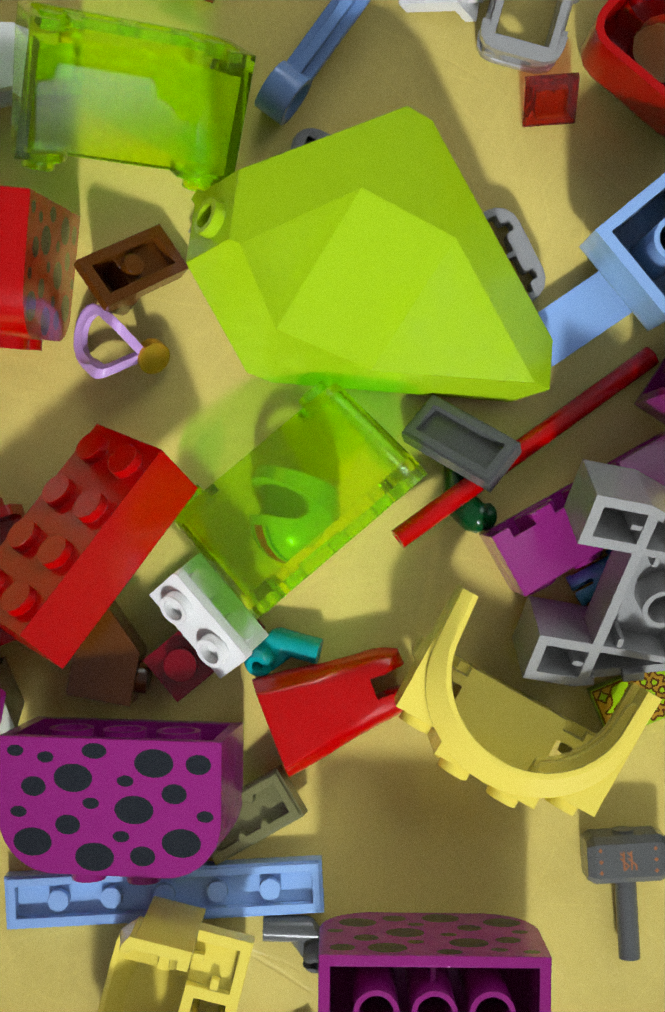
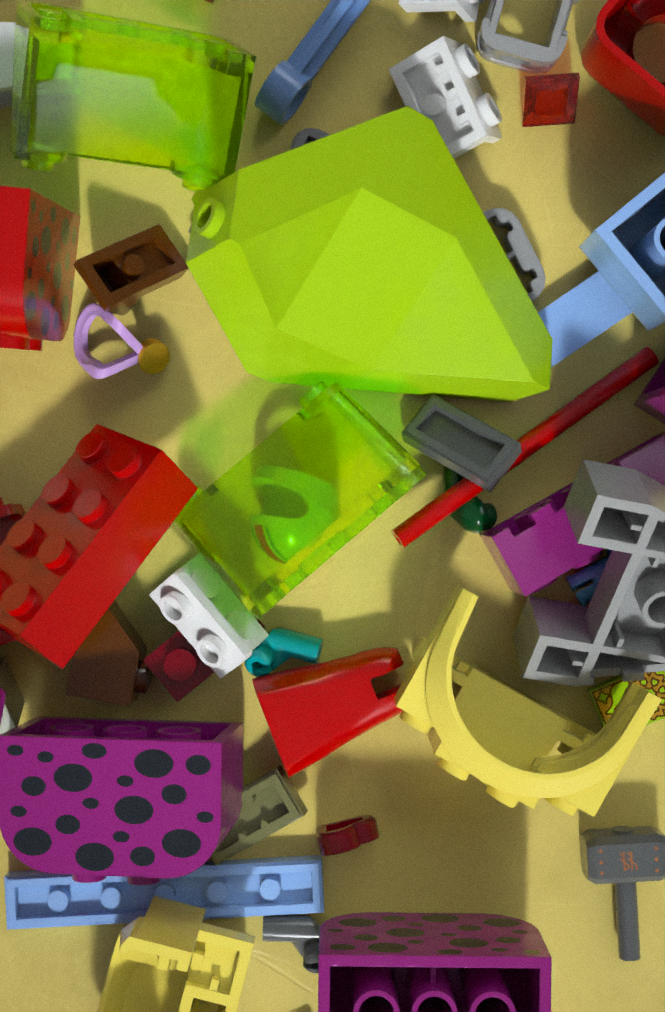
(346, 834): none -> dark red tile
(444, 88): none -> white bracket

